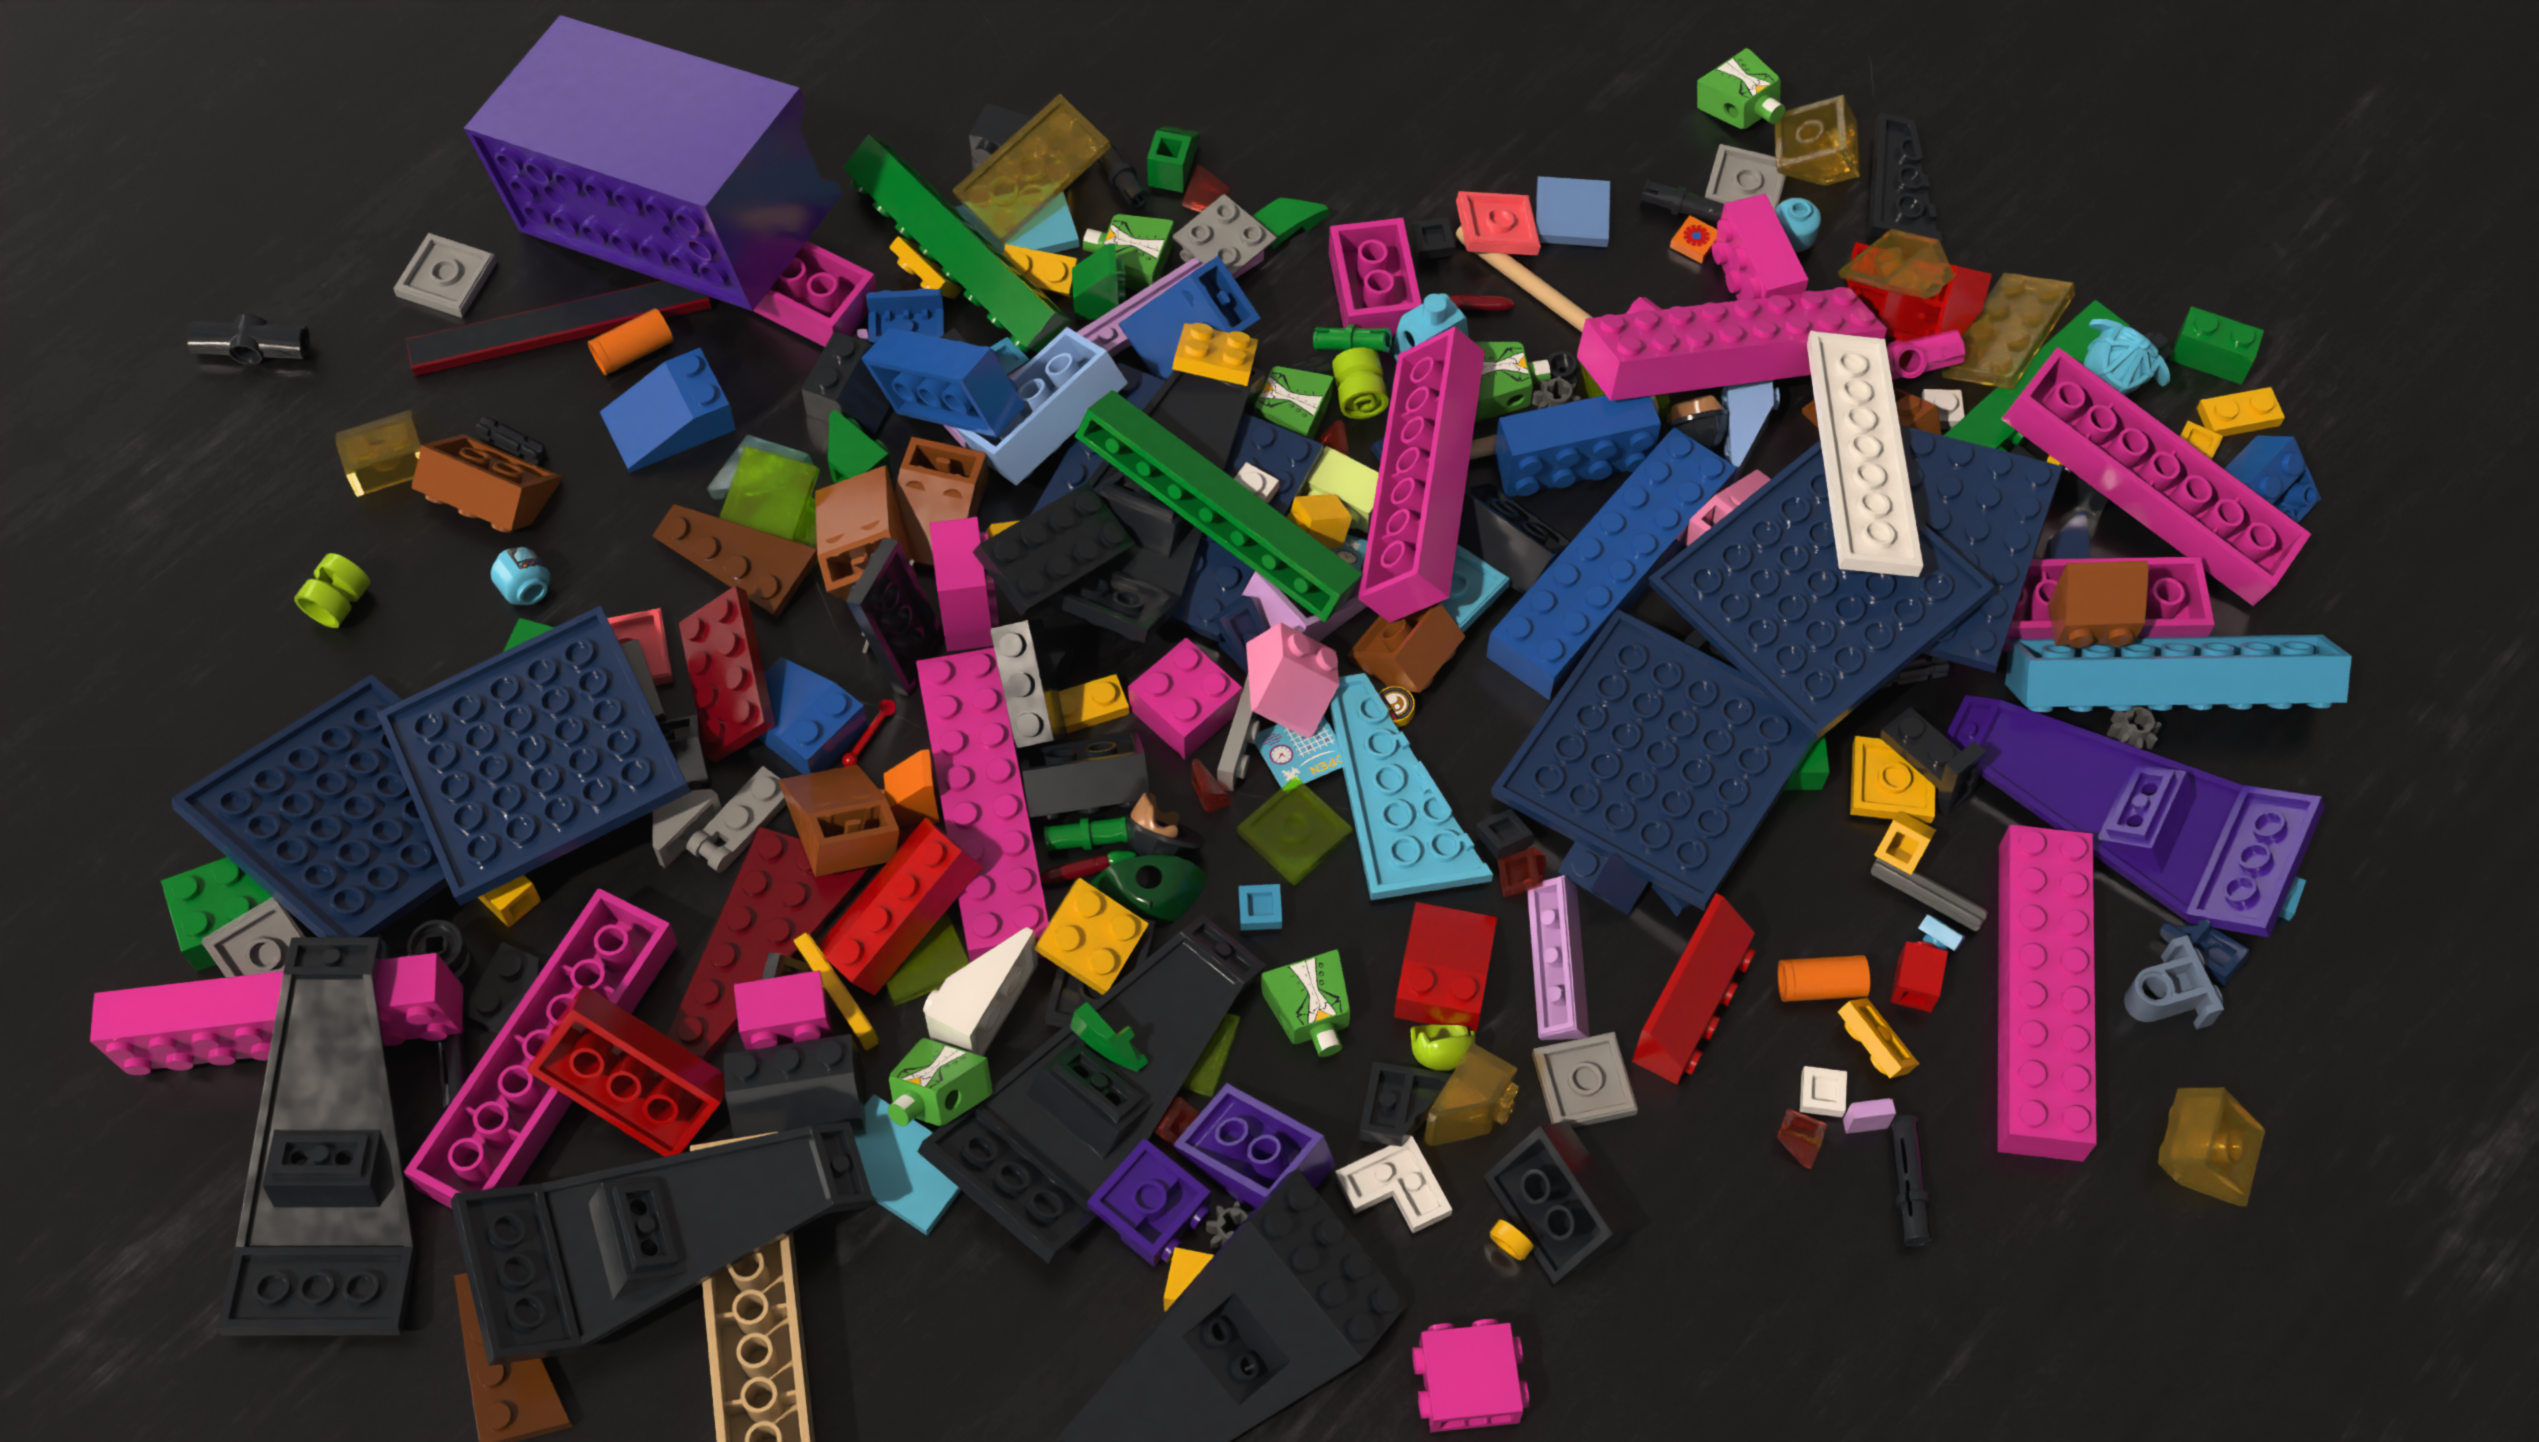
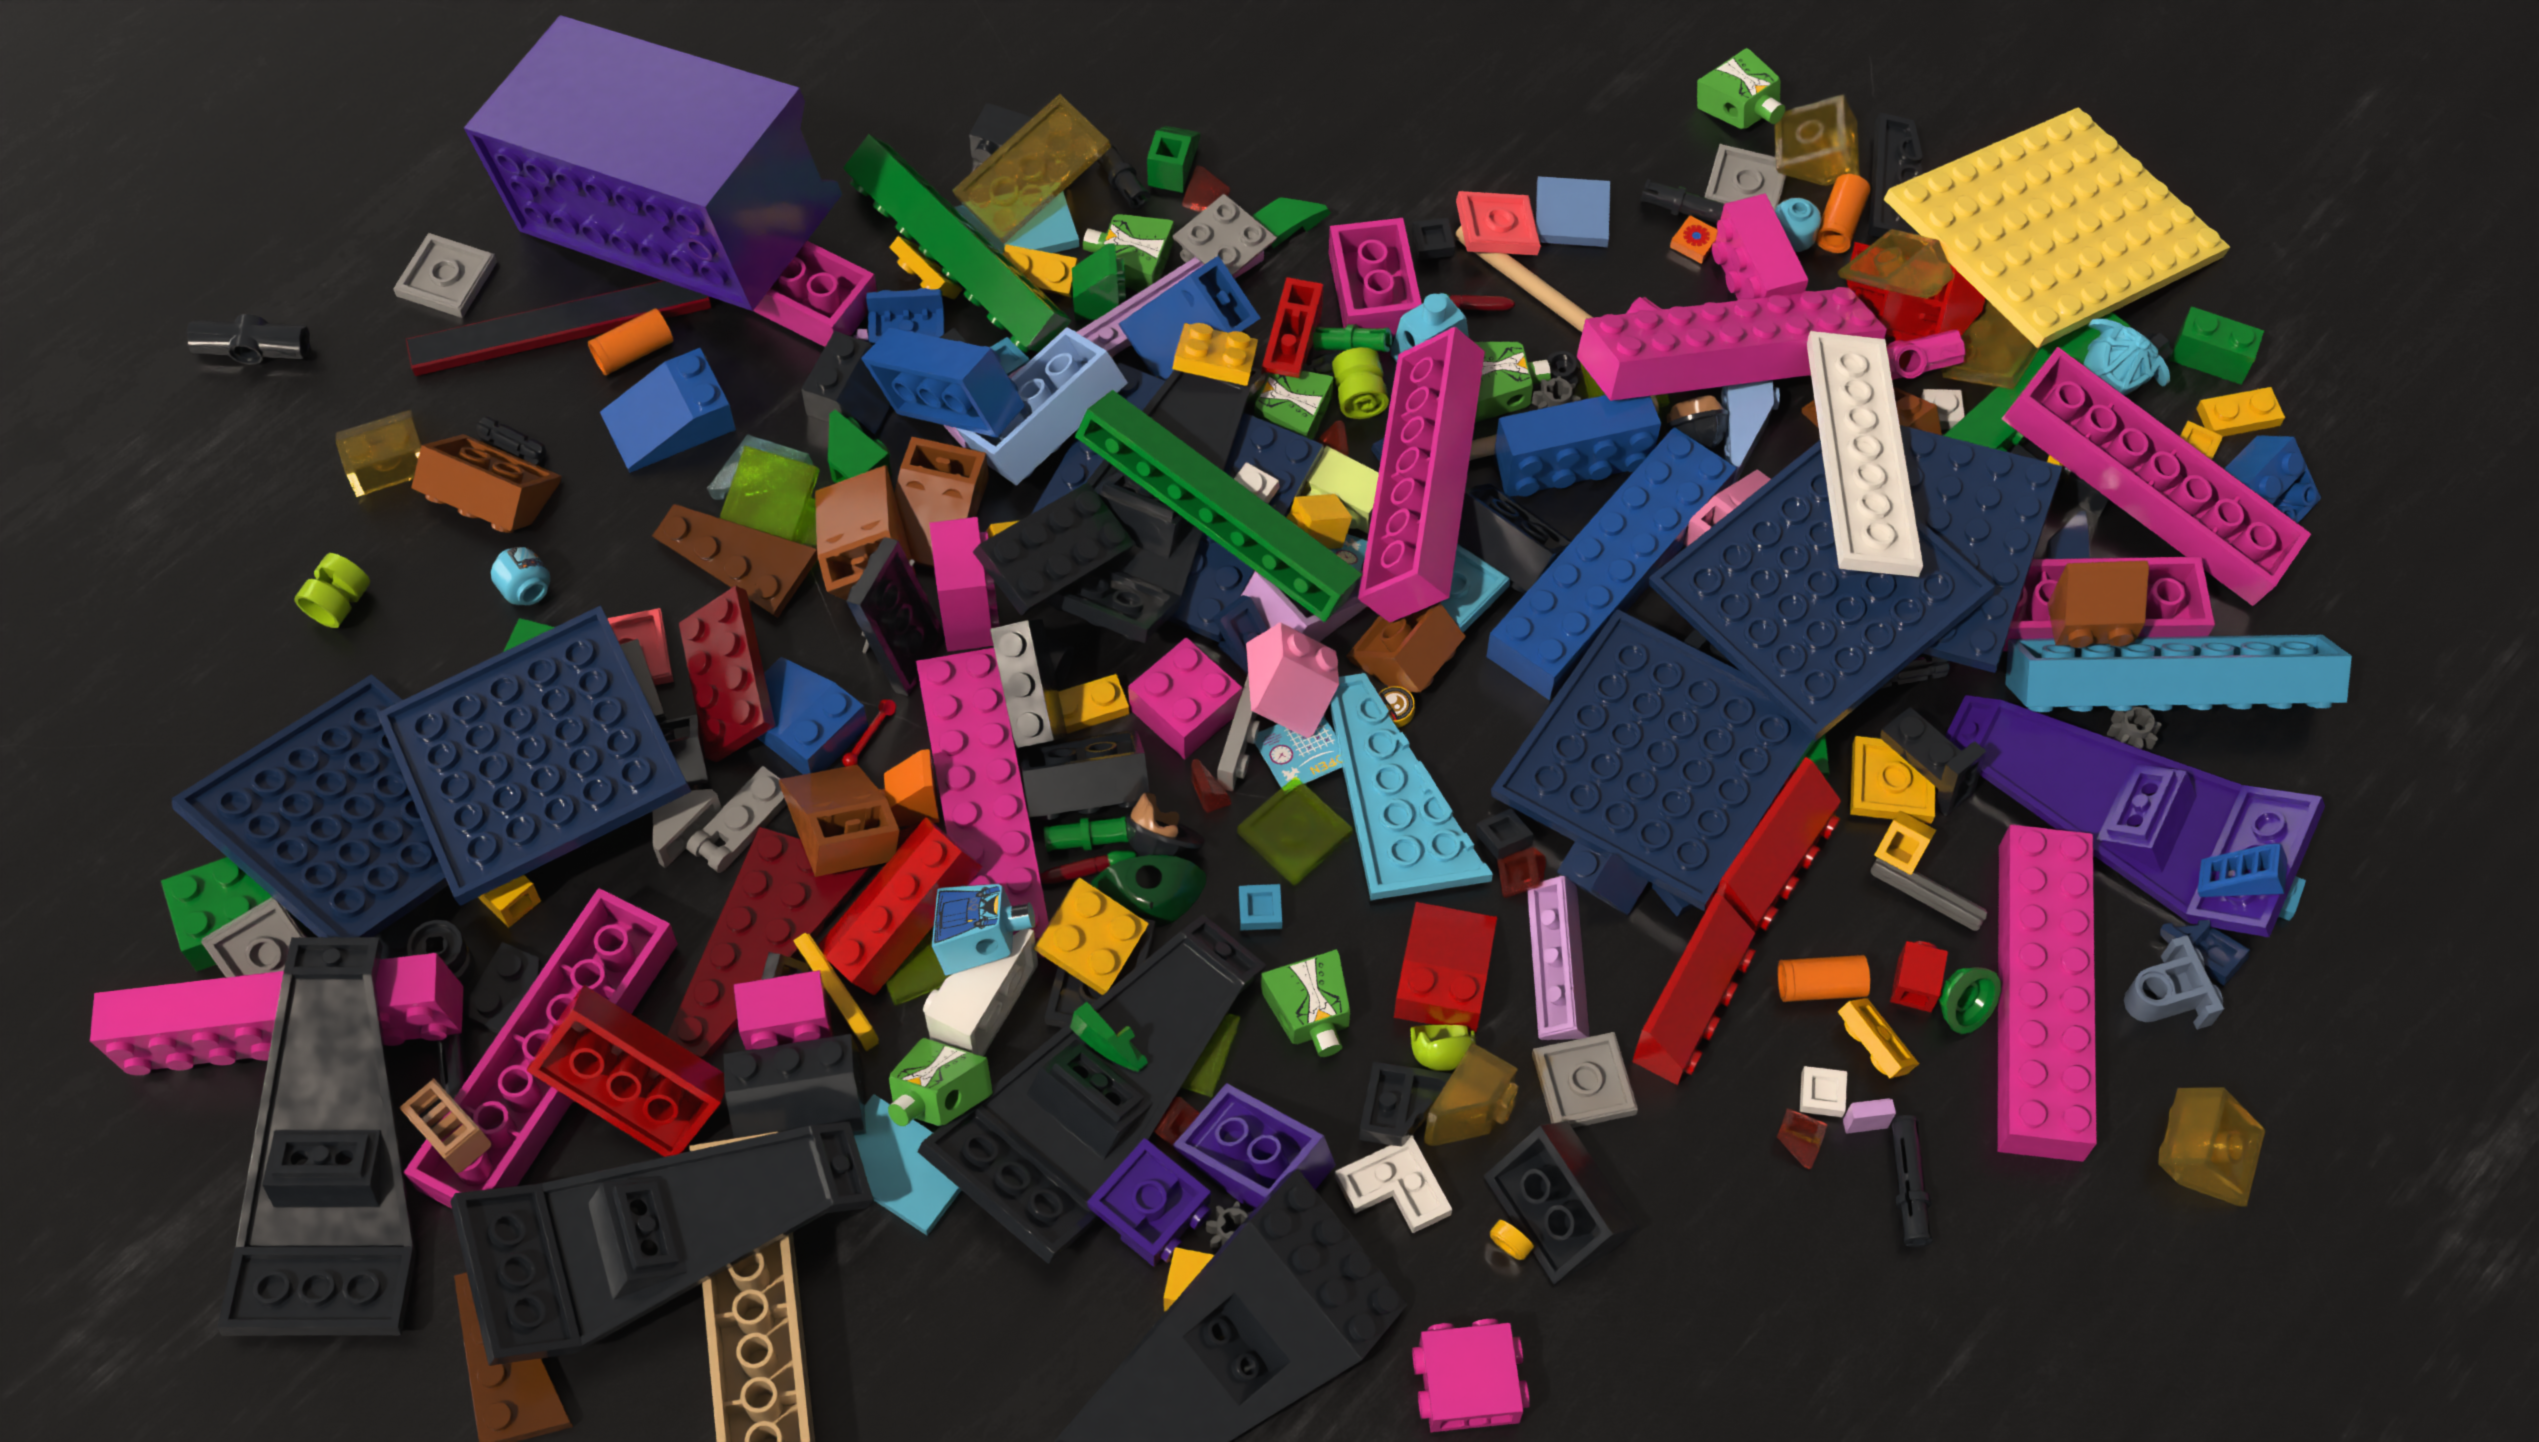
(462, 1145): none -> medium nougat slope
(976, 926): none -> torso
(1294, 327): none -> red slope
(1780, 847): none -> red slope
(1843, 213): none -> orange pin
(1940, 934): plate -> none
(1969, 998): none -> green piece
(2057, 225): none -> light yellow plate
(2255, 883): none -> blue slope

